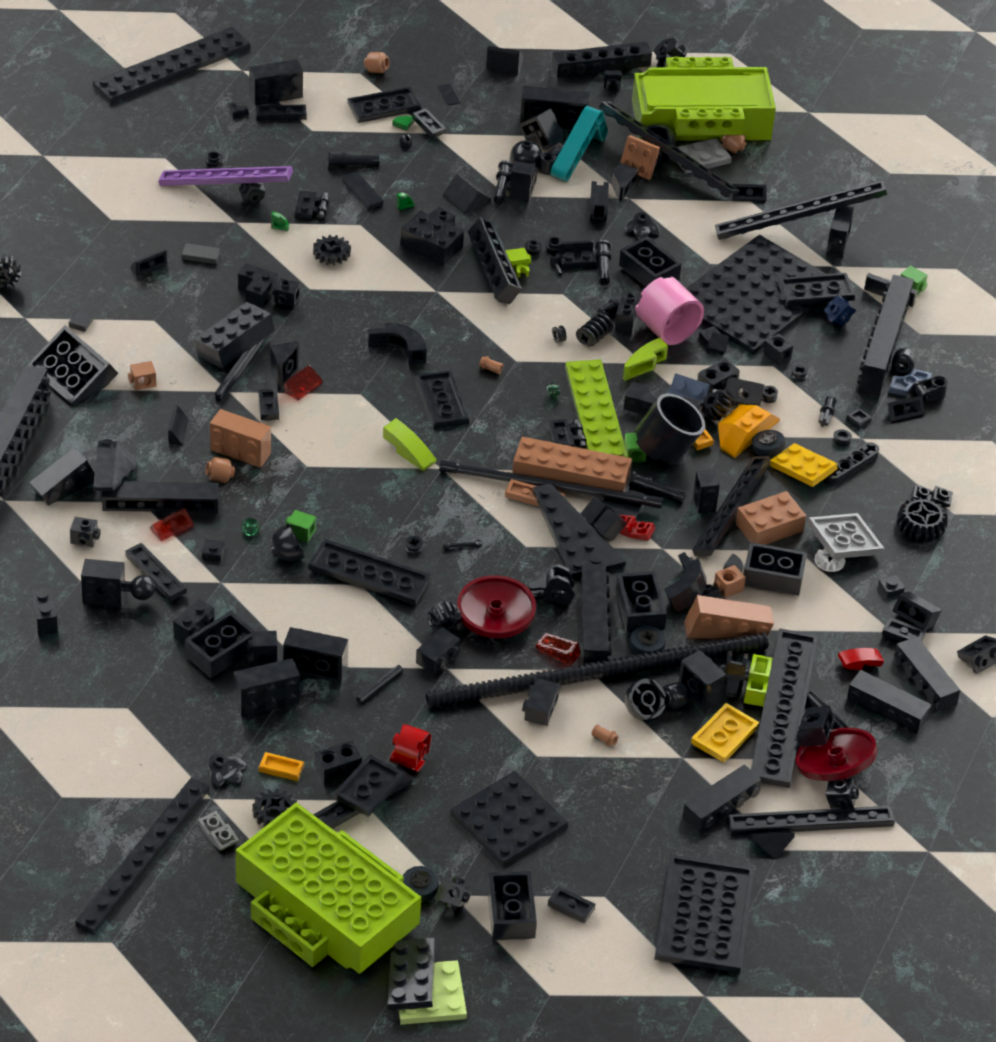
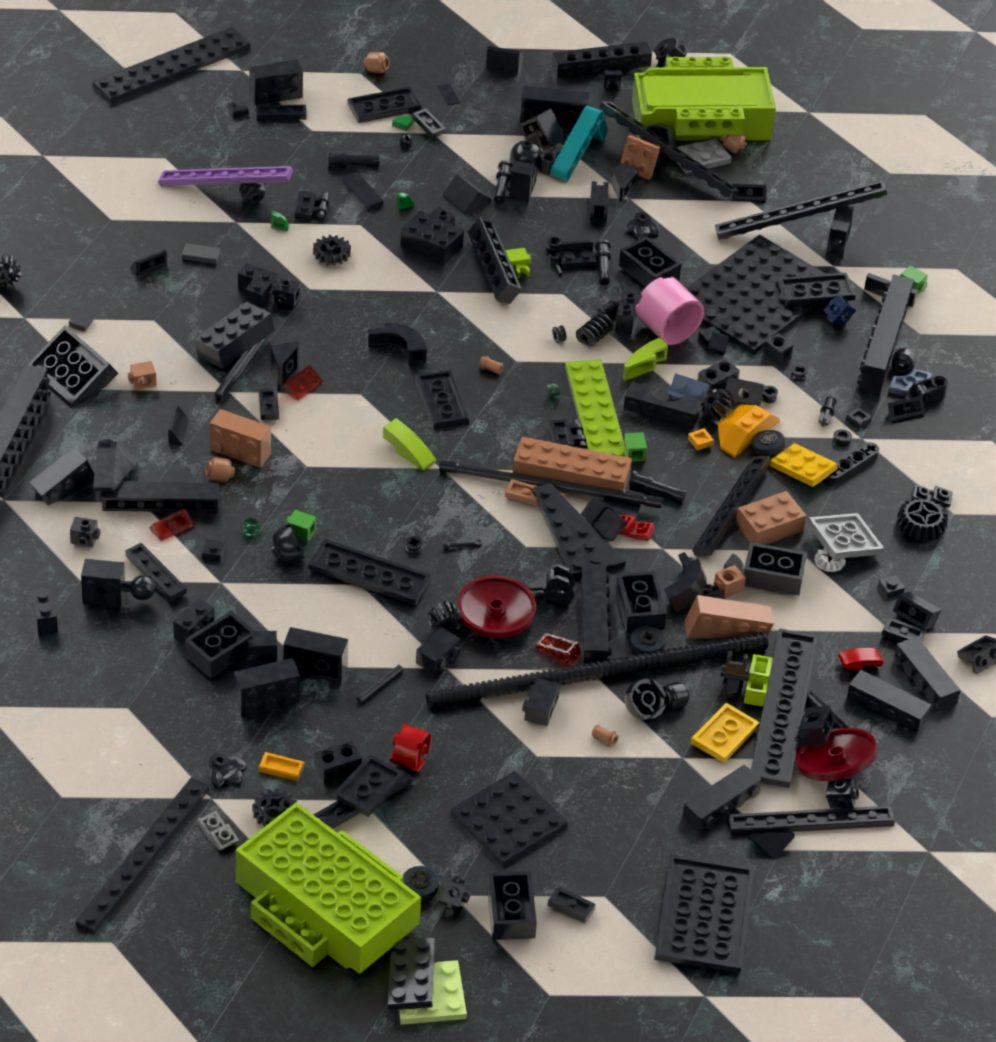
(213, 158): black plate -> none
(533, 247): black plate -> none
(669, 429): black brick -> none
(702, 680): black brick -> none
(706, 491): black brick -> none

